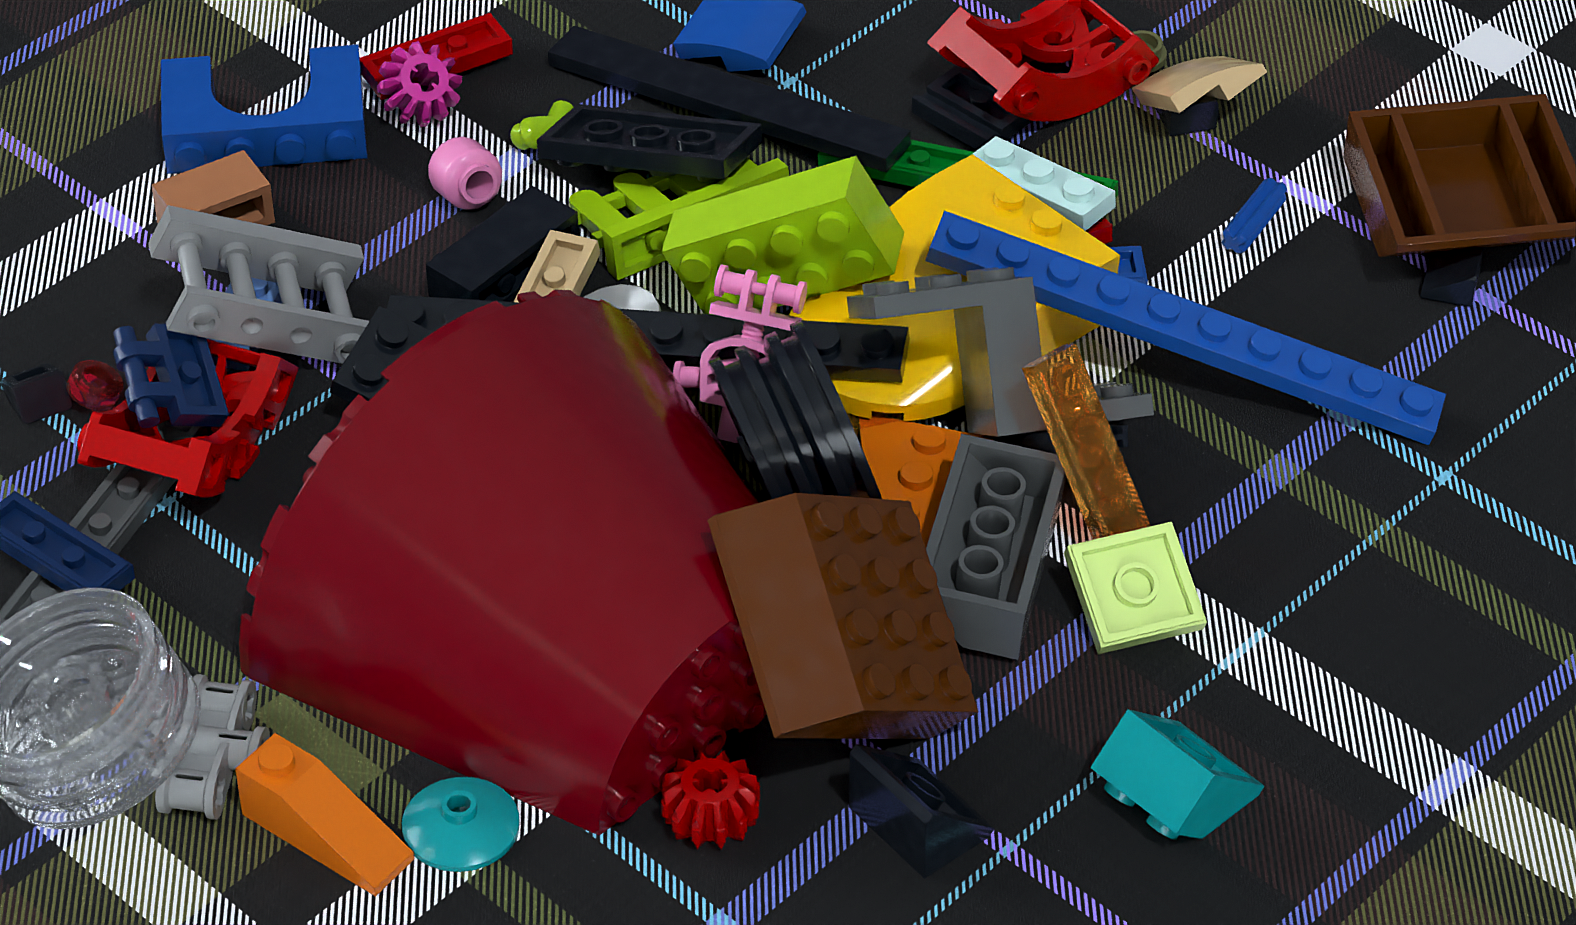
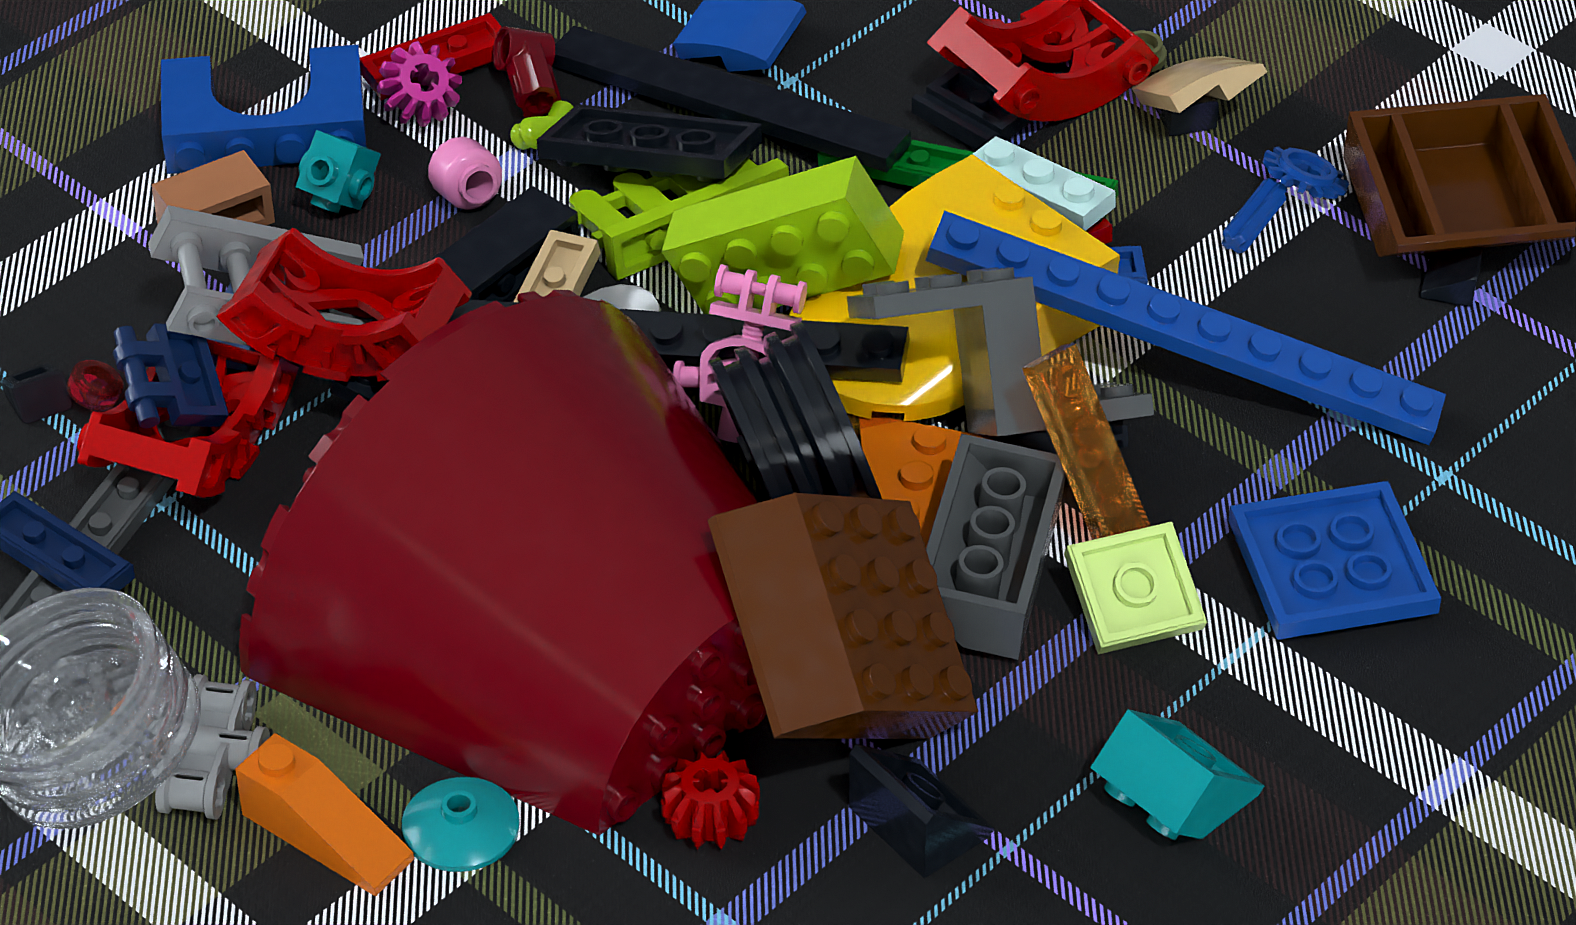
(286, 319): none -> red fence
(337, 172): none -> teal brick
(529, 62): none -> dark red piece
(1306, 172): none -> blue gear
(1333, 560): none -> blue plate

